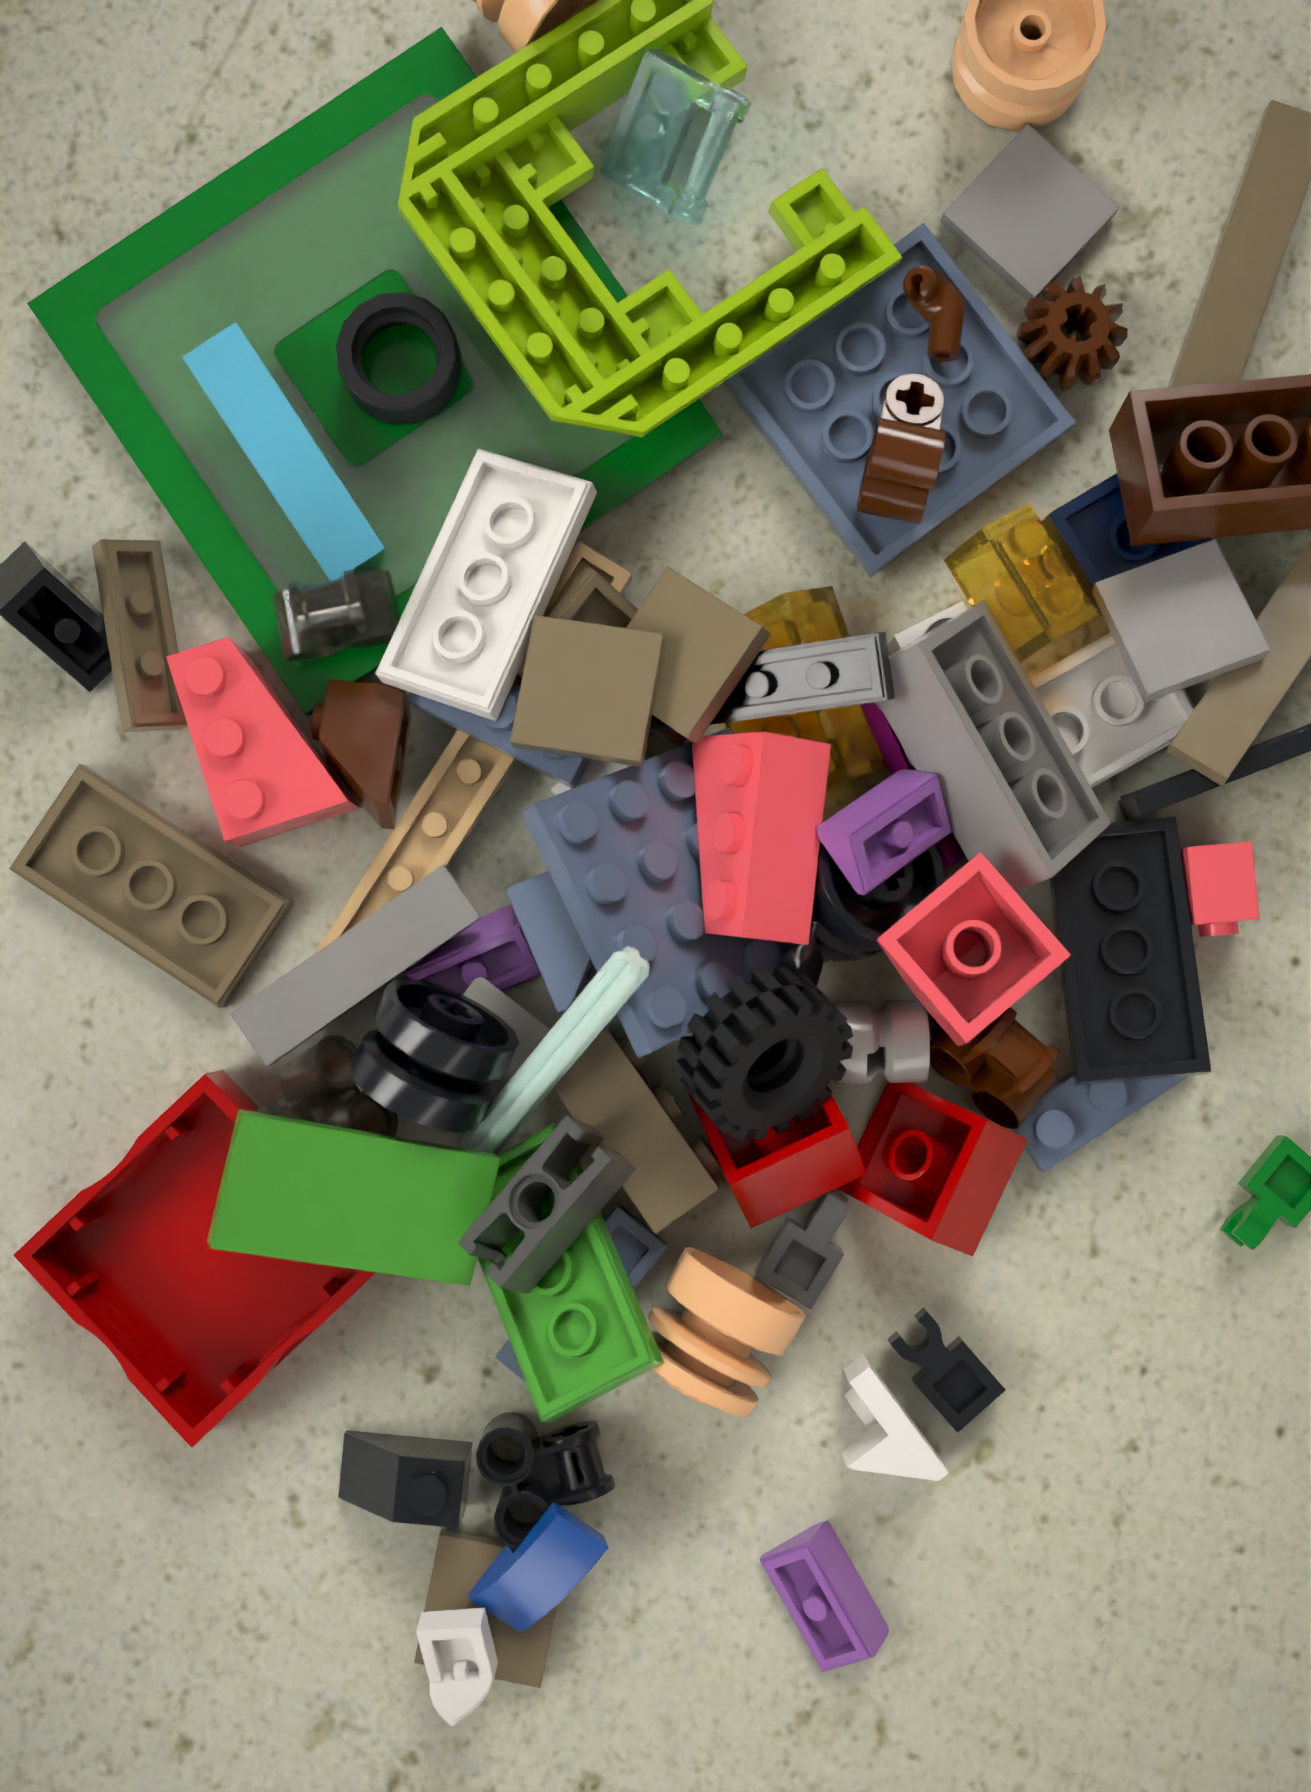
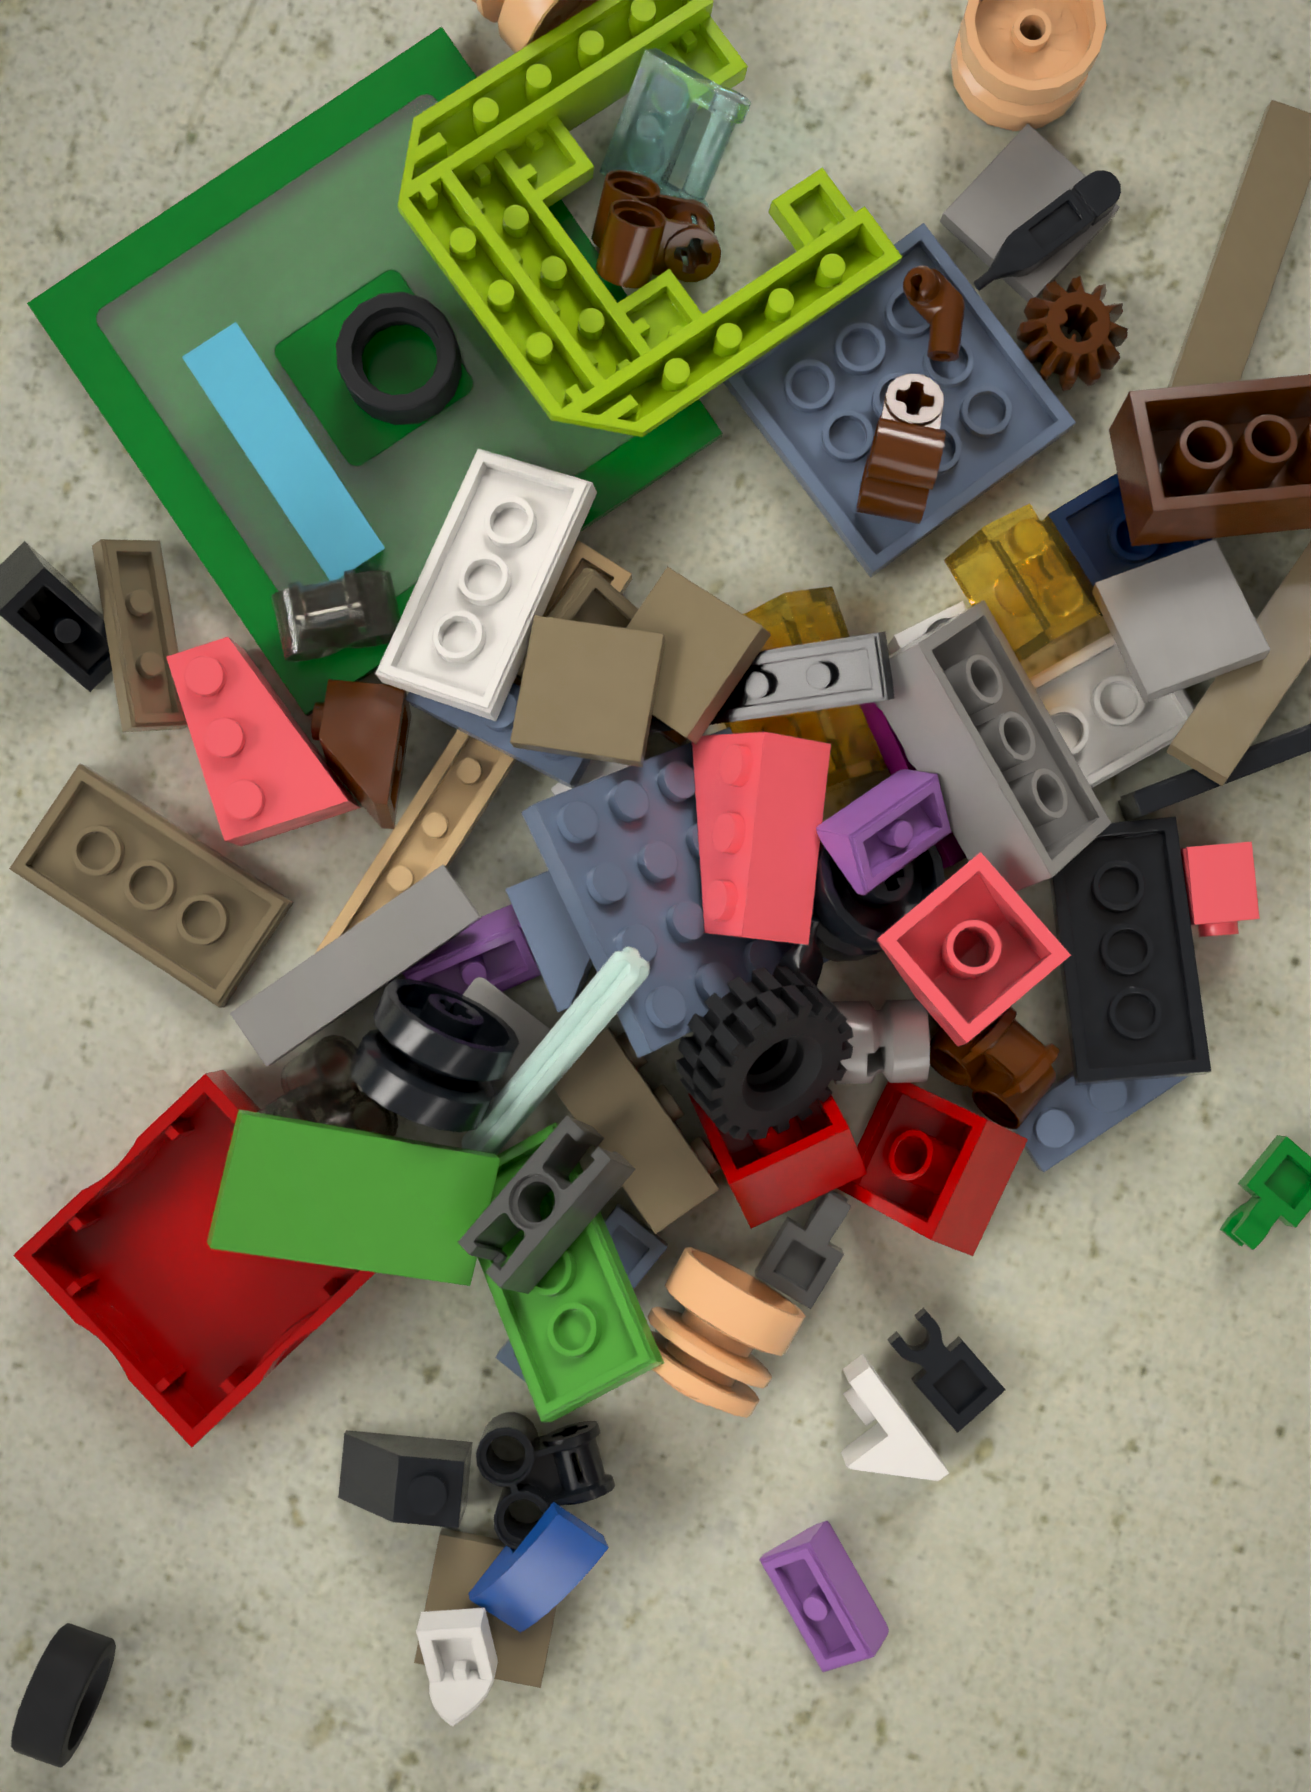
(63, 1695): none -> black tyre
(650, 232): none -> reddish brown piece
(1054, 227): none -> black piece

